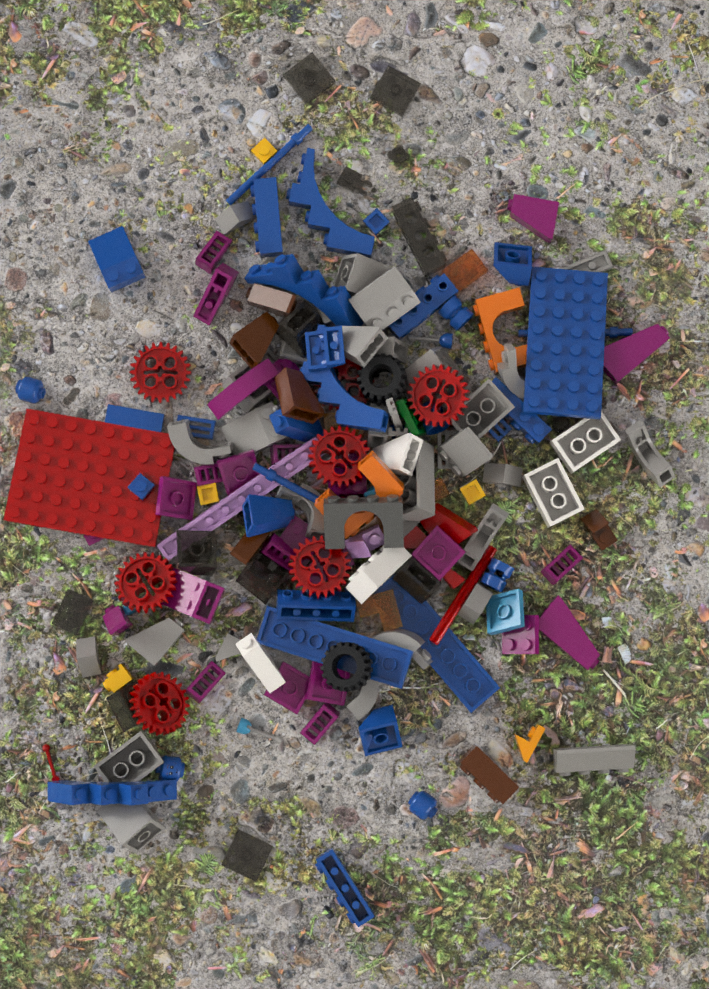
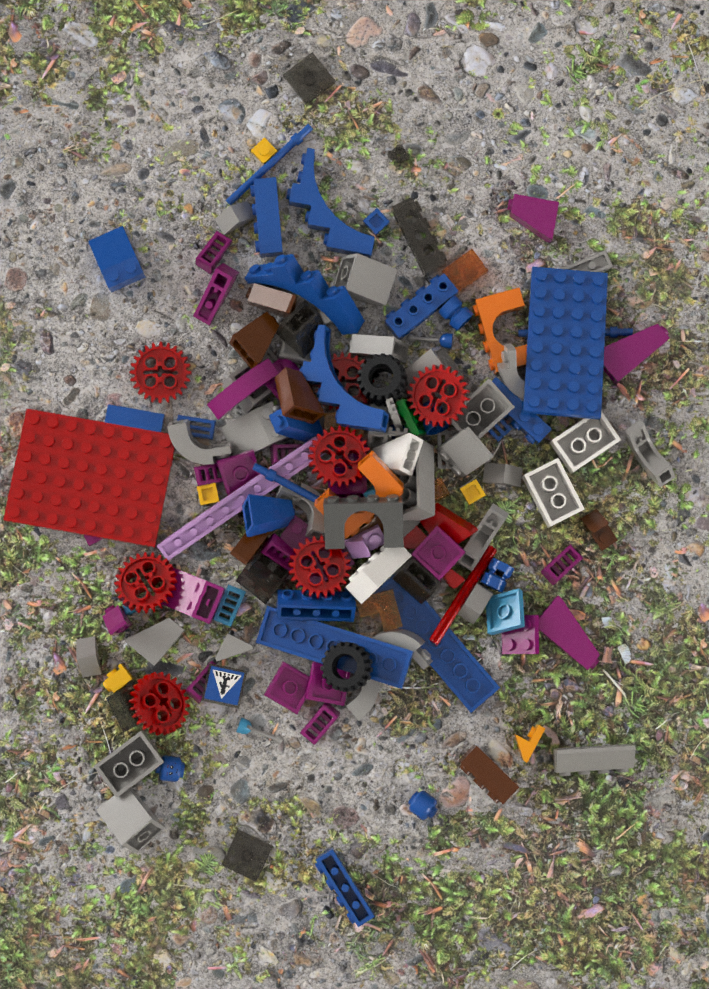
(30, 390): blue head -> none
(46, 748): red hinge -> none
(72, 612): clear smoke plate -> none
(111, 792): blue arch -> none
(141, 486): blue plate -> none
(176, 498): magenta plate -> none
(196, 552): clear smoke slope -> none
(217, 617): none -> dark azure slope
(224, 686): none -> piece
(260, 662): white slope -> none
(325, 348): blue slope -> none
(352, 180): clear smoke plate -> none
(362, 343): light grey slope -> none
(380, 731): blue slope -> none
(384, 300): light grey slope -> none
(395, 91): clear smoke plate -> none
(513, 262): blue slope -> none
(561, 424): clear smoke plate -> none

